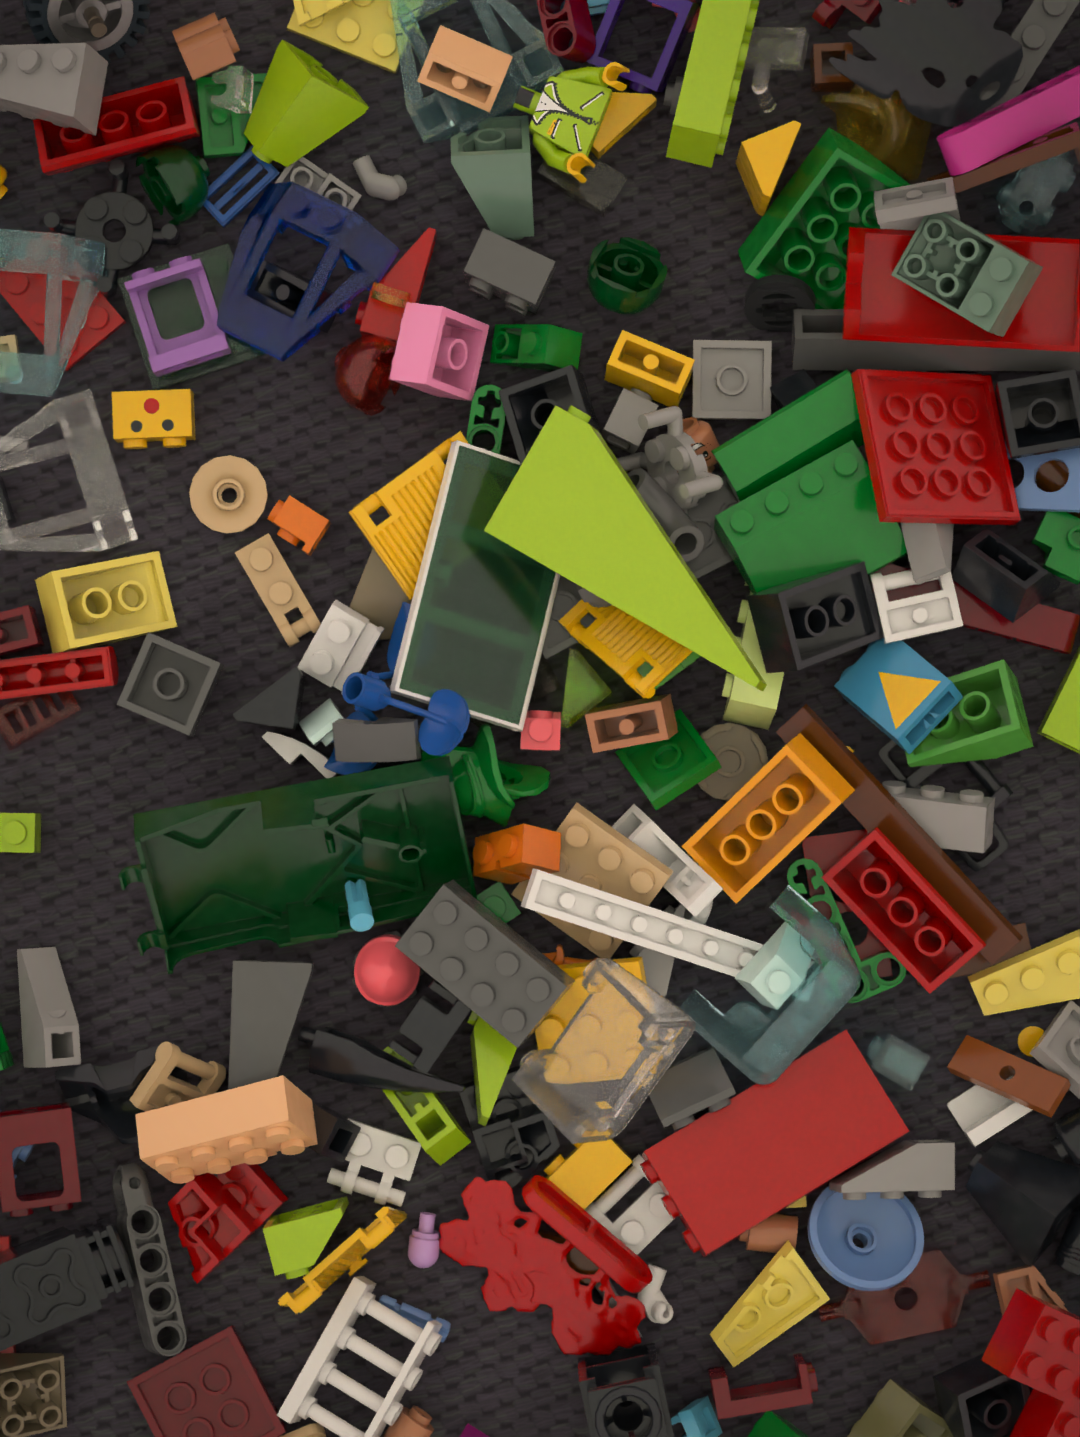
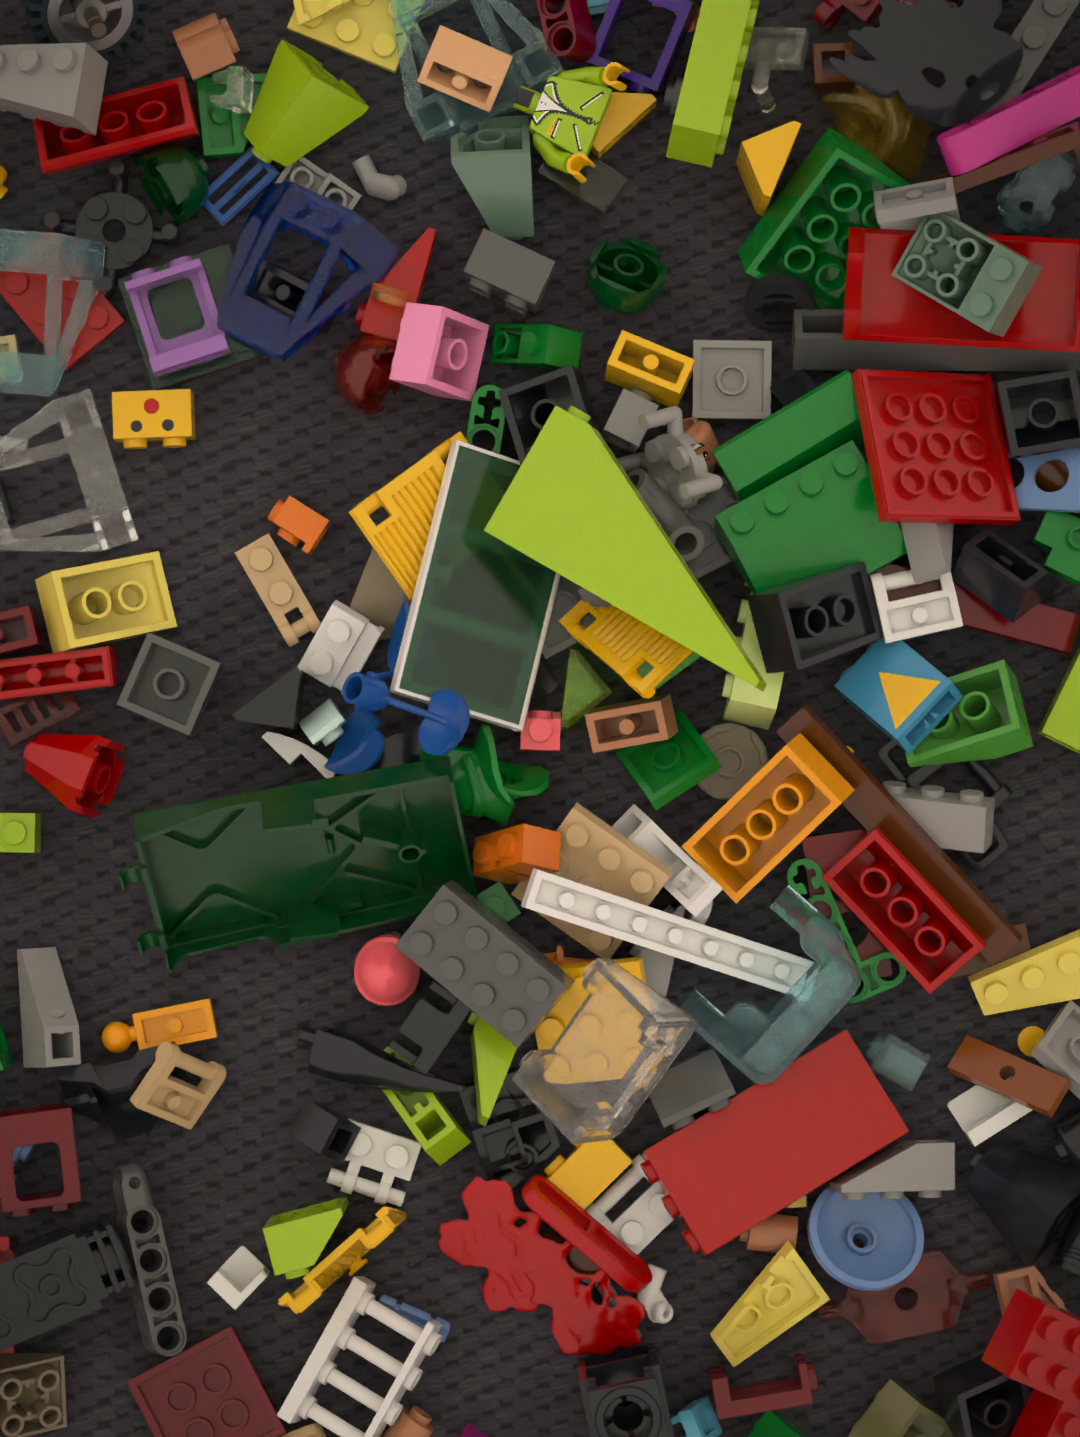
(76, 769): none -> red cone
(176, 1023): none -> light orange plate
(213, 480): tan dish -> none
(223, 1213): red slope -> none
(226, 1129): light nougat piece -> none
(238, 1277): none -> white panel
(263, 1016): dark grey slope -> none
(358, 906): medium azure piece -> none
(376, 741): dark grey slope -> none
(424, 1242): lavender cylinder -> none
(776, 968): light aqua slope -> none

